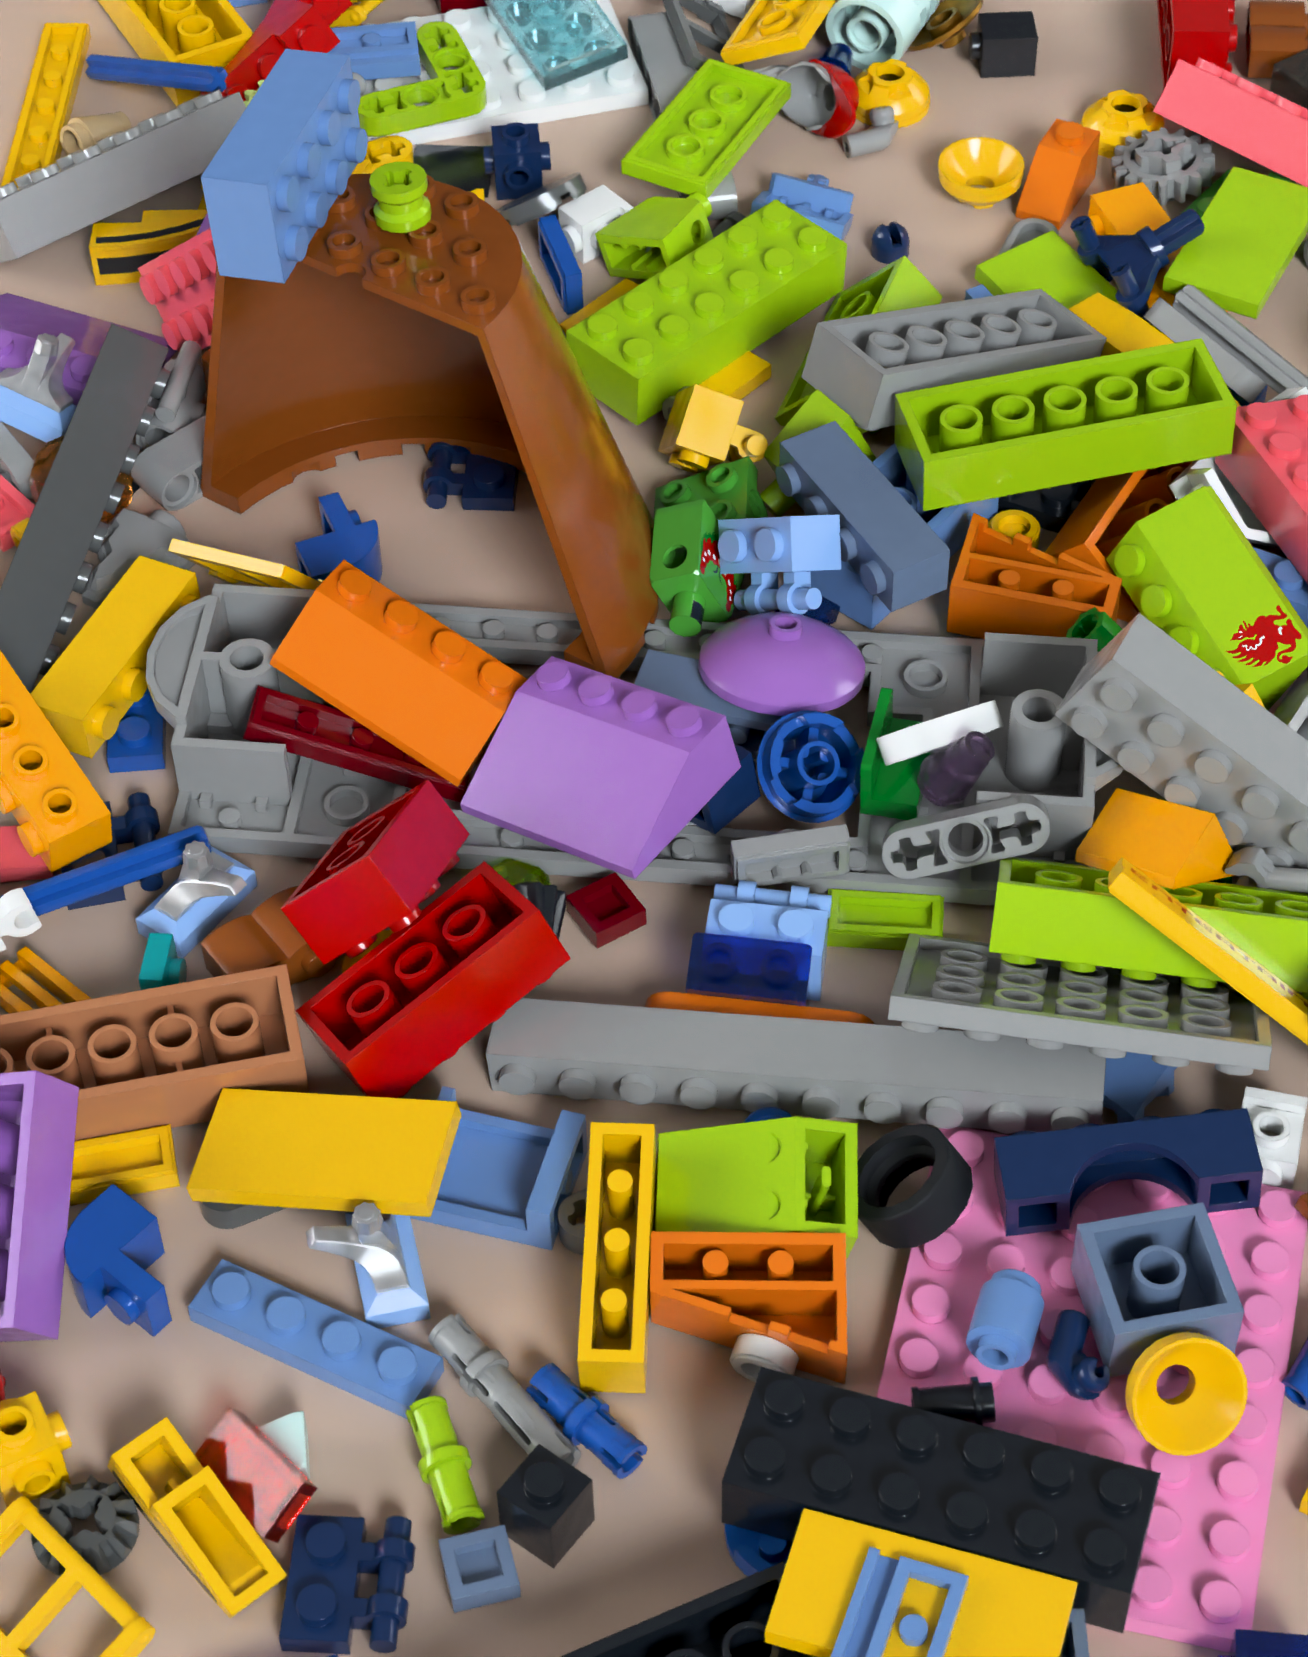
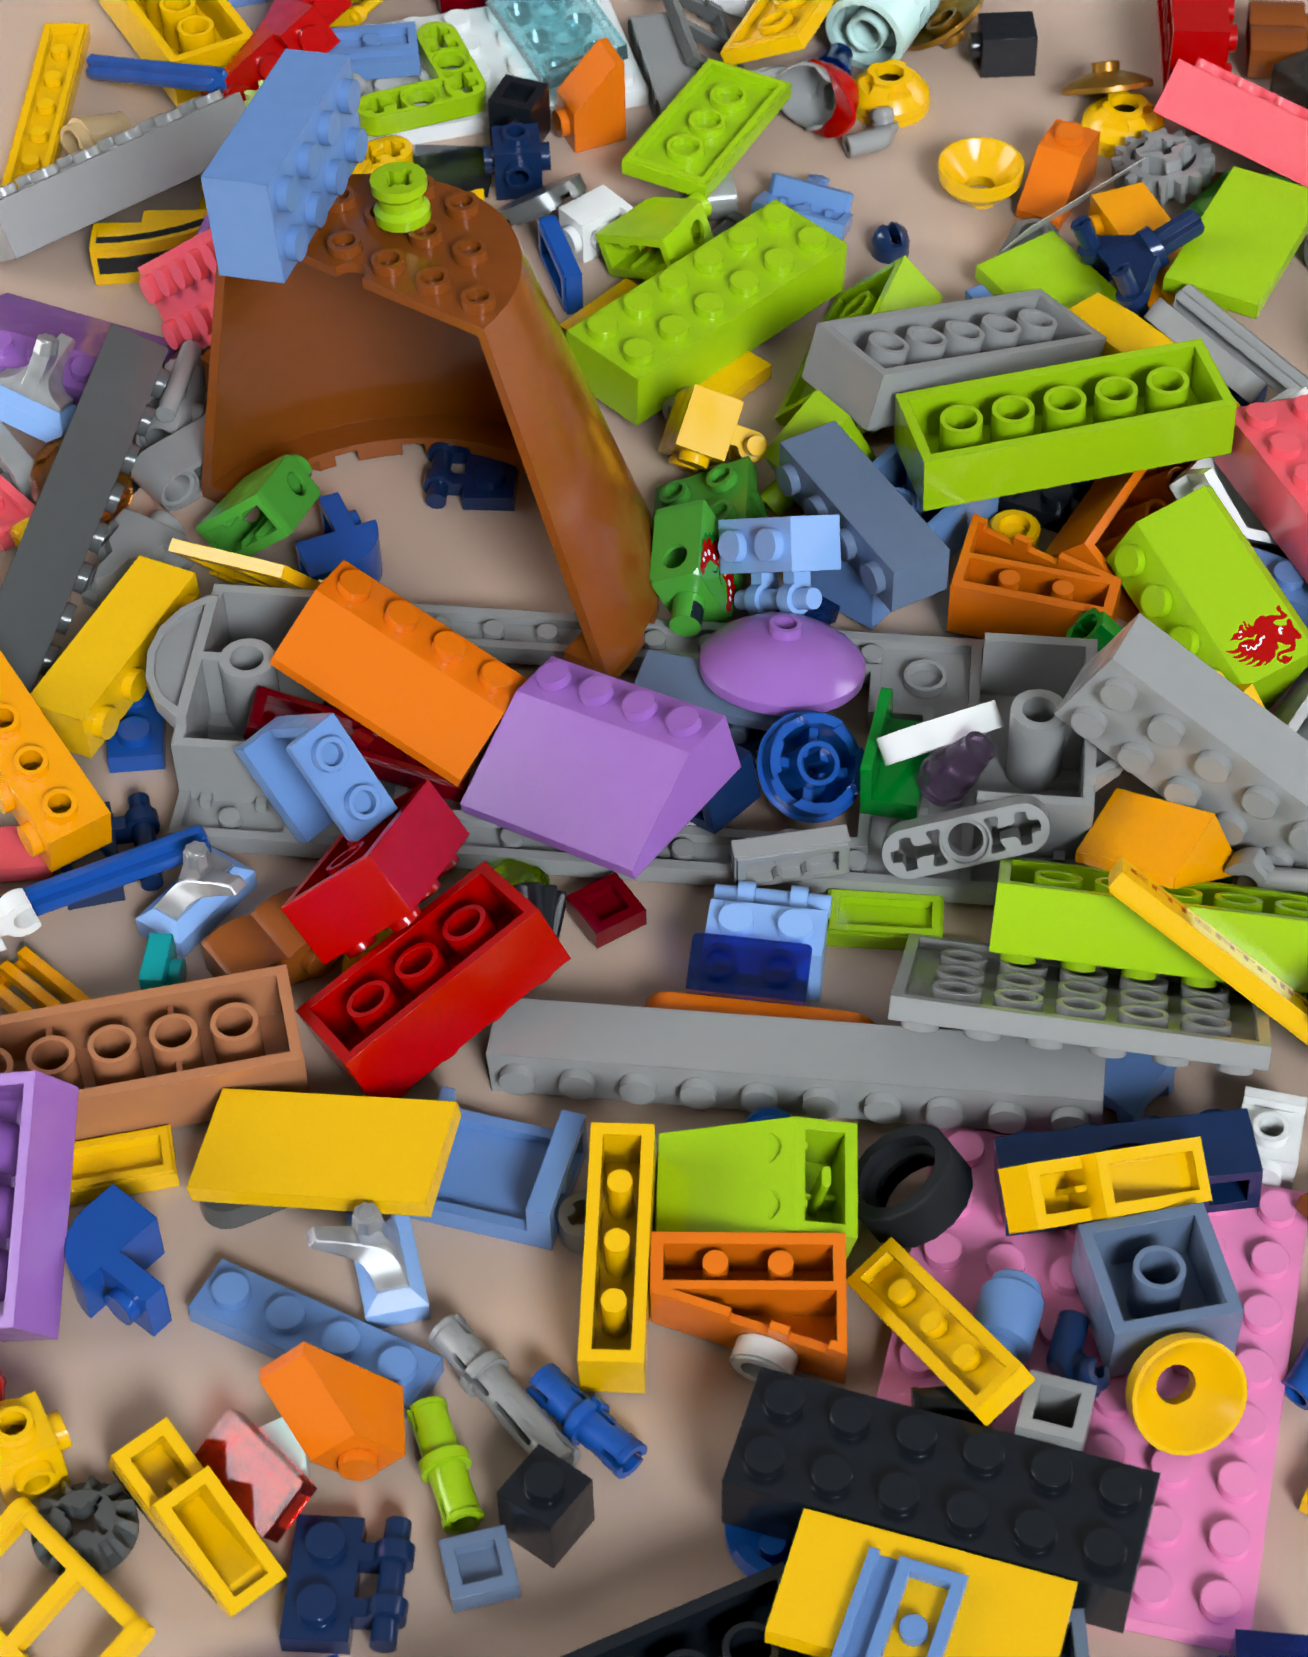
(282, 496): none -> bright green torso
(315, 776): none -> medium blue panel
(338, 1410): none -> orange slope
(522, 102): none -> black brick
(593, 100): none -> orange slope
(940, 1331): none -> yellow plate
(1056, 1411): none -> light grey brick
(1068, 207): none -> white sticker
(1104, 1185): none -> yellow slope
(1106, 78): none -> pearl gold dish

